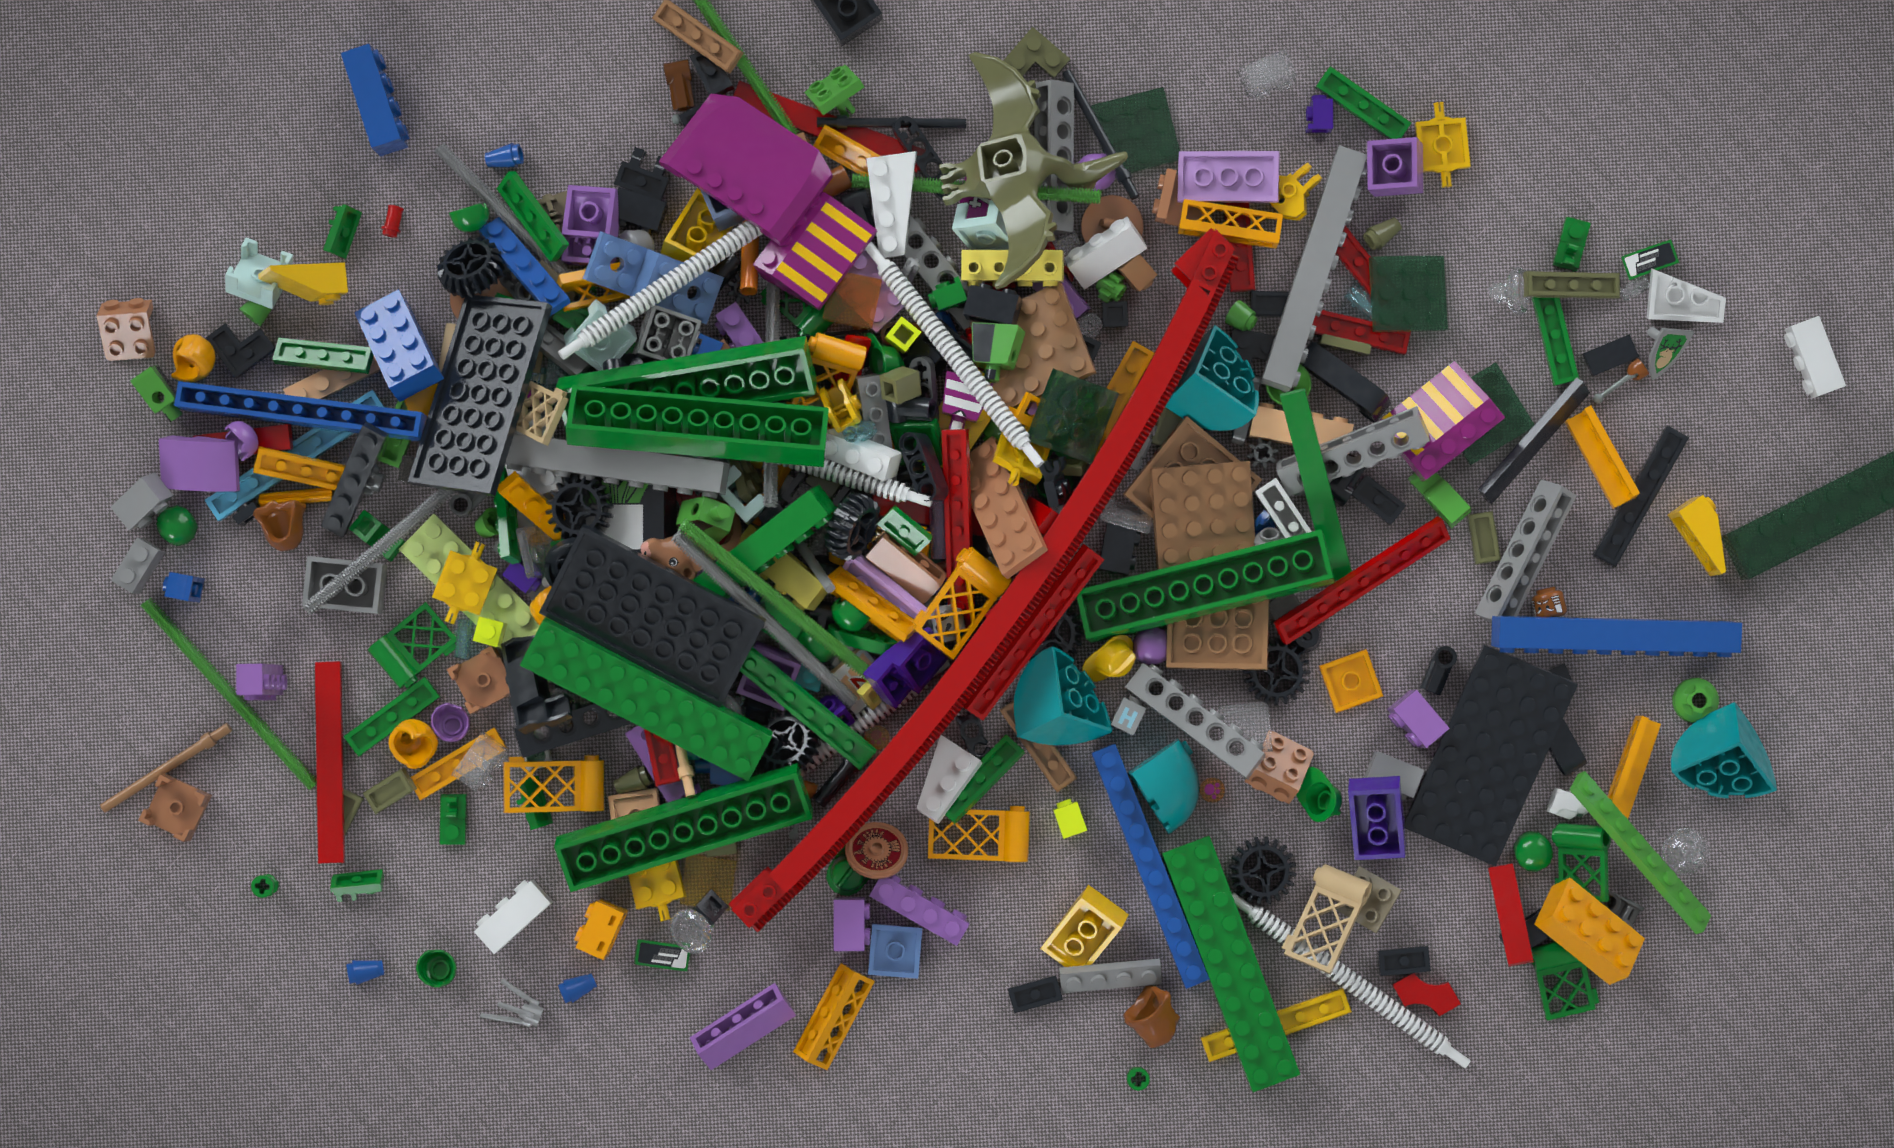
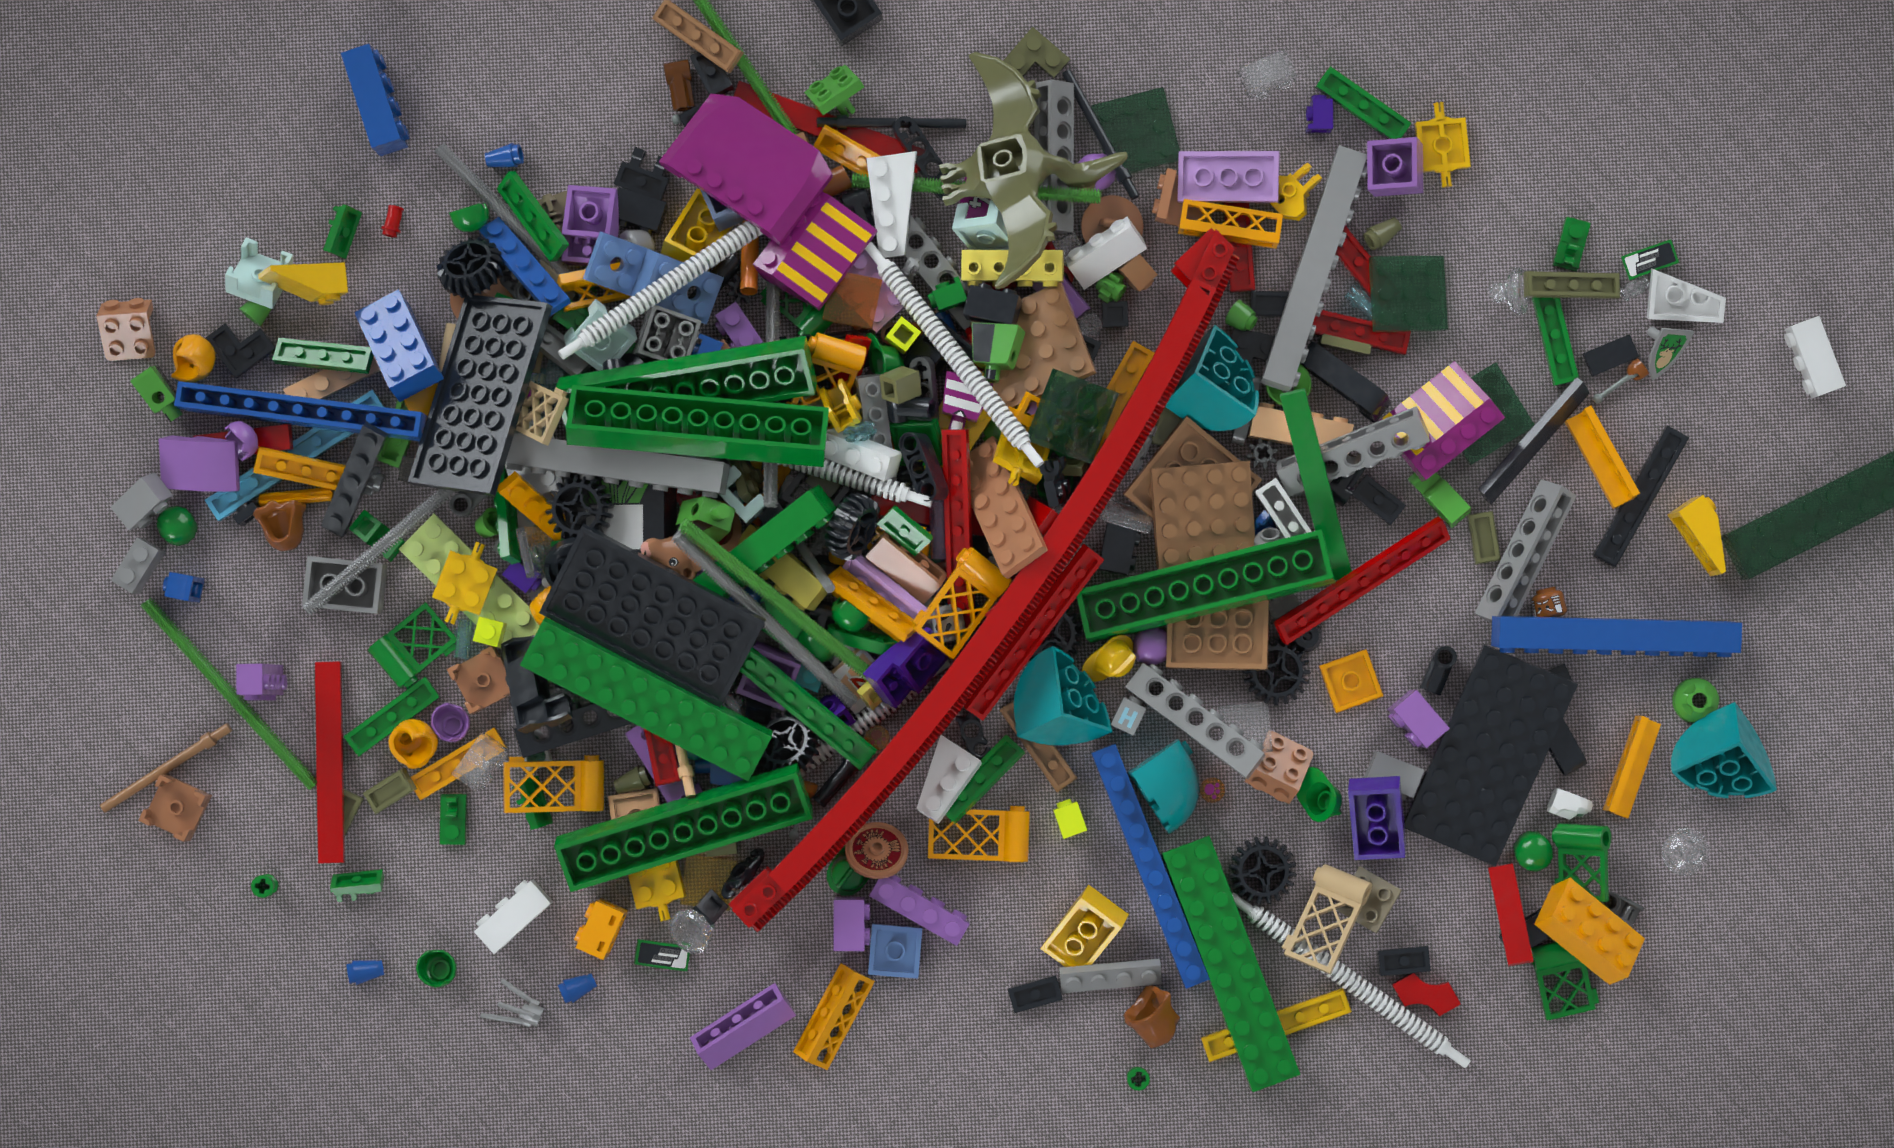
(742, 873): none -> black piece
(1640, 852): bright green plate -> none

